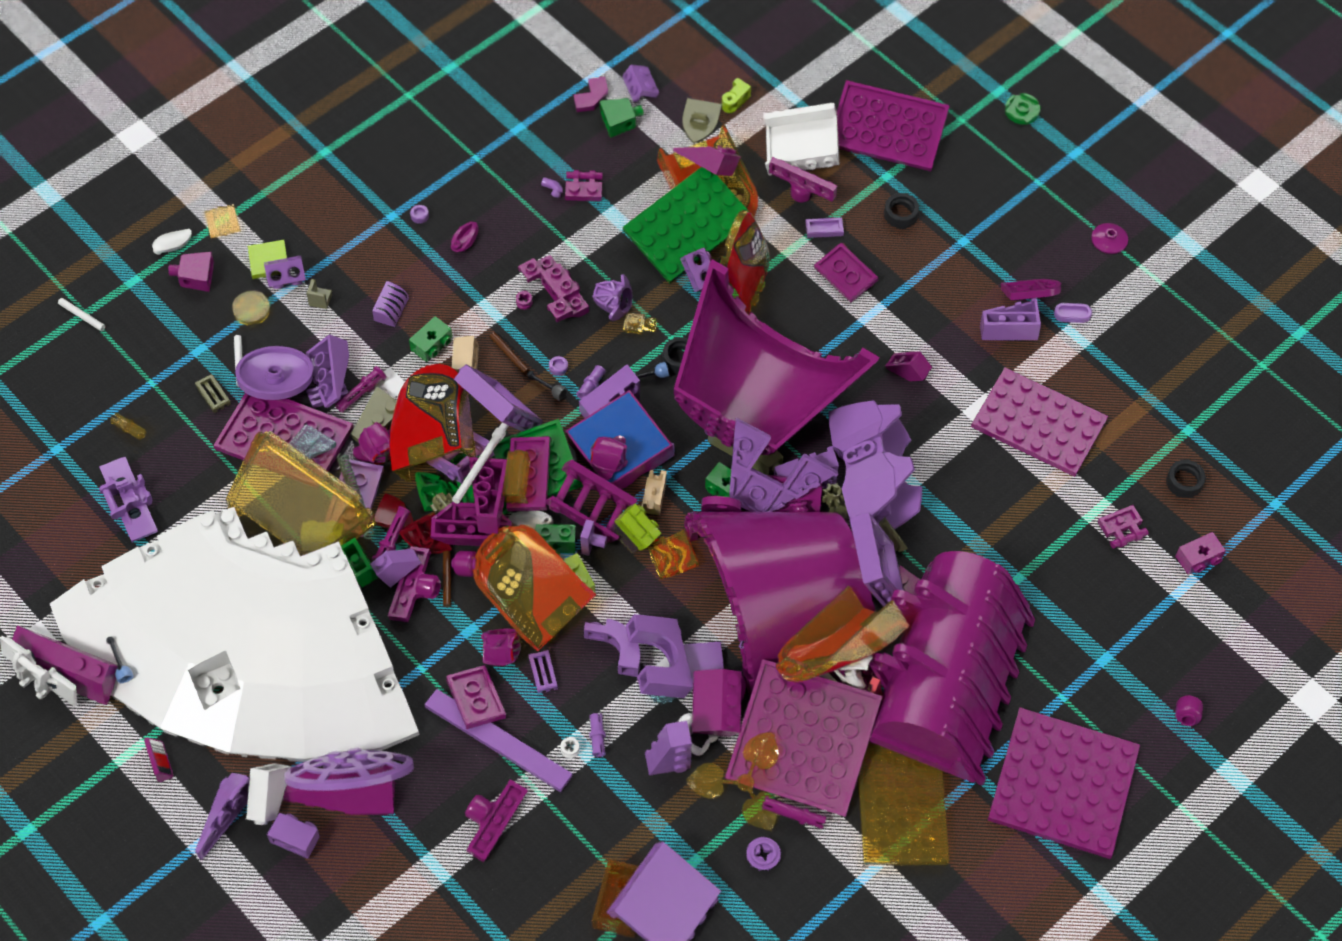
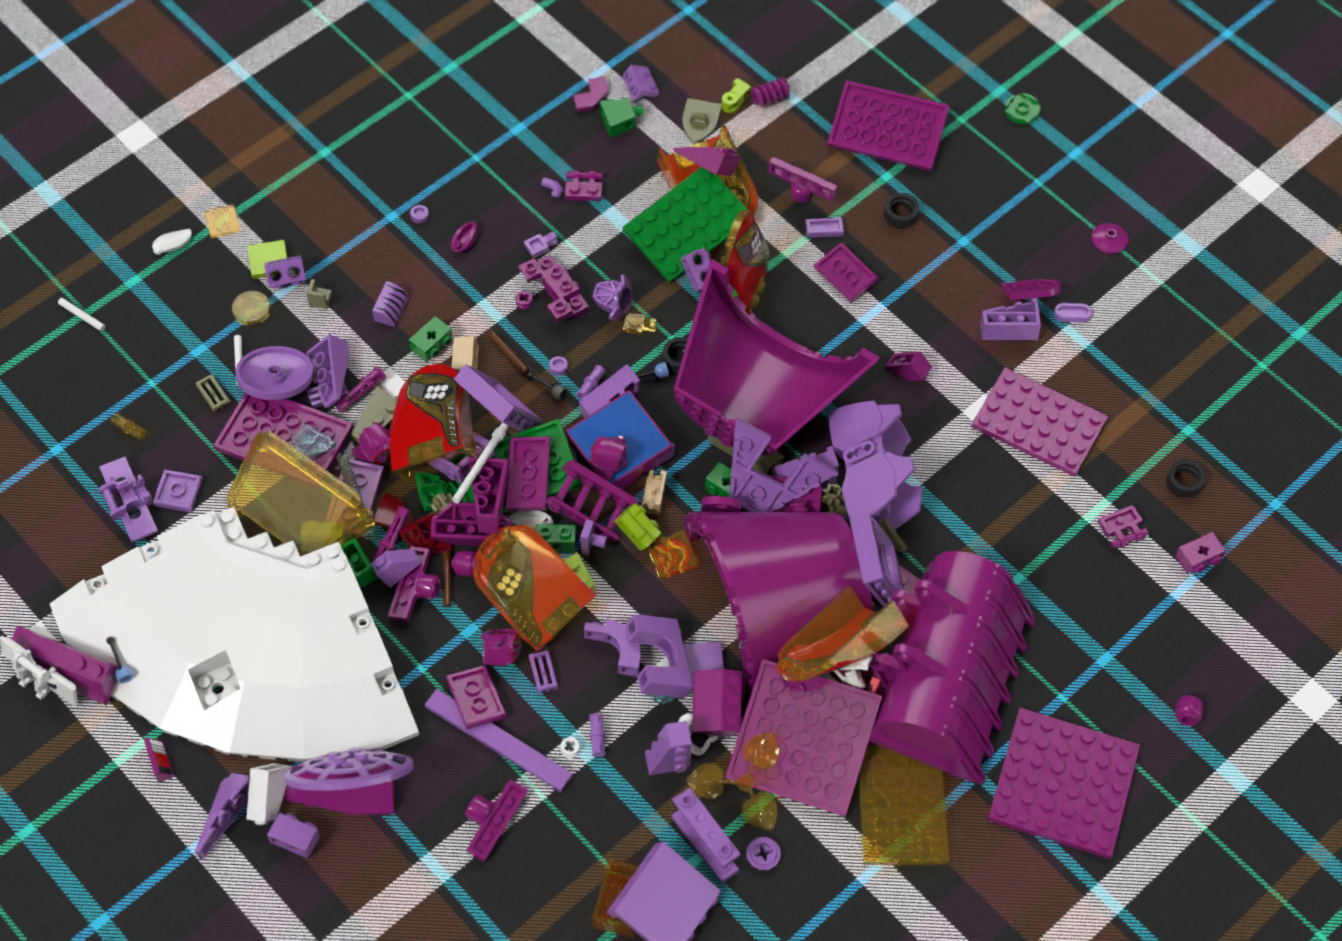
(177, 490): none -> medium lavender tile
(194, 271): magenta torso -> none
(516, 476): clear yellow window -> none
(539, 245): none -> medium lavender plate
(705, 835): none -> medium lavender fence
(770, 91): none -> magenta piece
(801, 815): magenta pin -> none
(803, 136): white panel -> none

